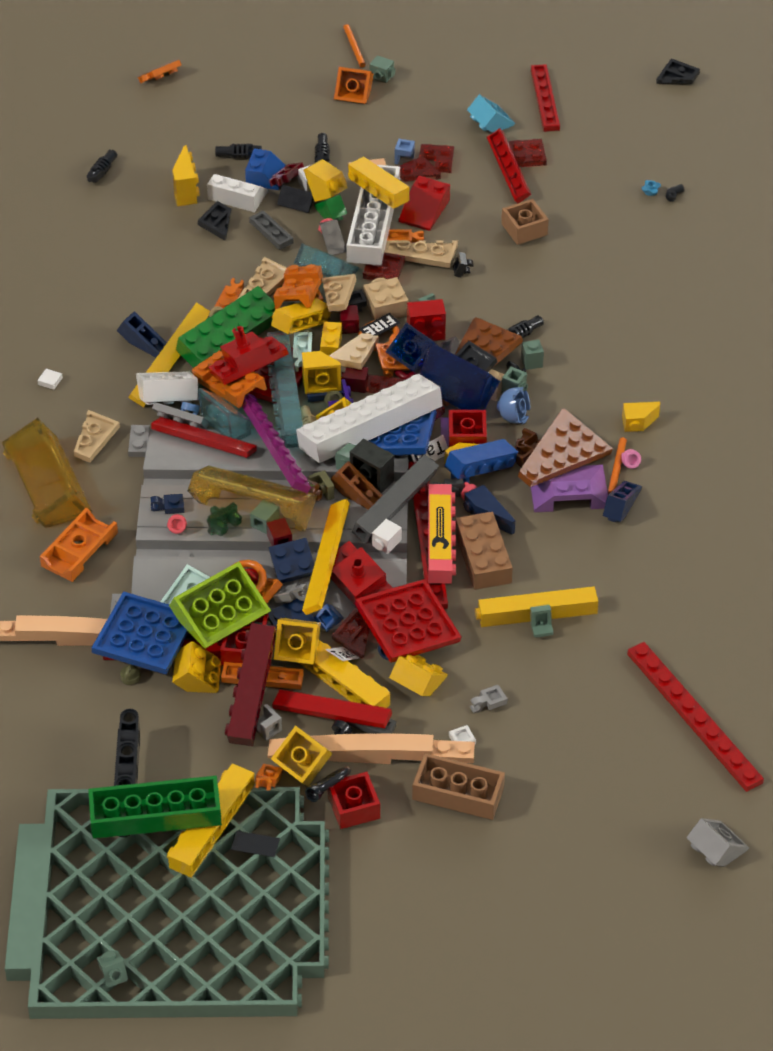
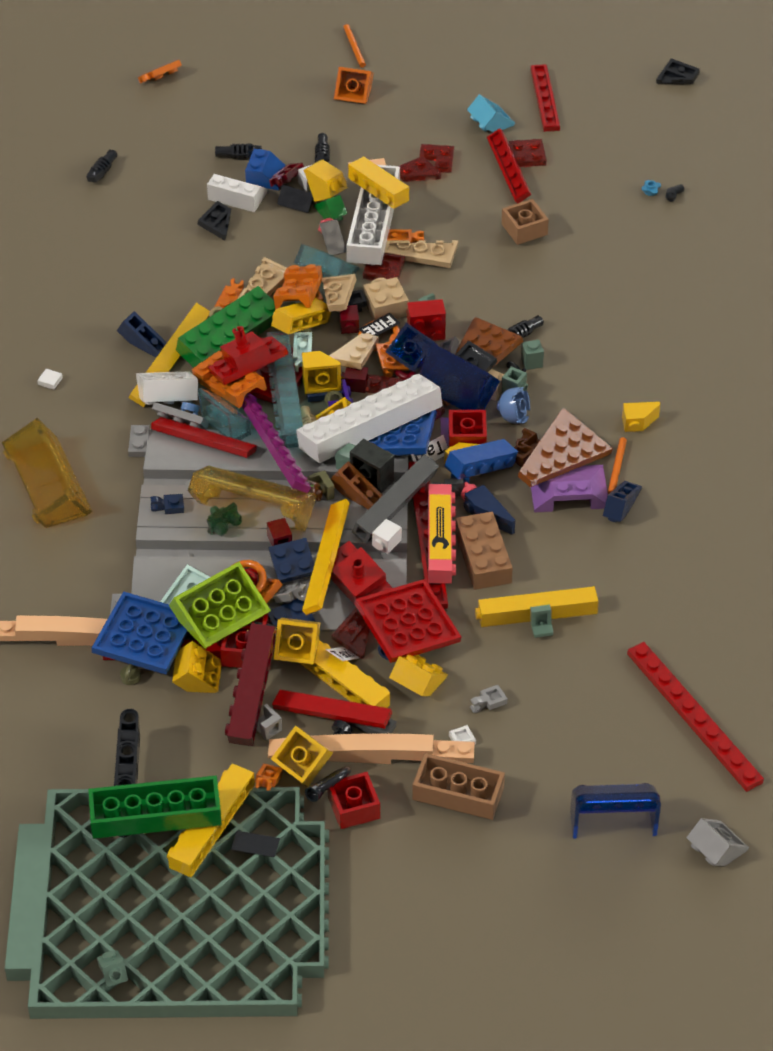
(67, 557): orange piece -> none
(95, 434): tan wing -> none
(177, 523): coral tile -> none
(185, 179): yellow slope -> none
(264, 513): sand green brick -> none
(271, 230): dark grey plate -> none
(278, 676): orange plate -> none
(328, 617): blue slope -> none
(331, 337): yellow brick -> none
(382, 68): sand green brick -> none
(404, 148): medium blue panel -> none
(425, 203): red slope -> none
(460, 265): black tile -> none
(613, 800): none -> clear blue windscreen
(631, 458): bright pink tile -> none

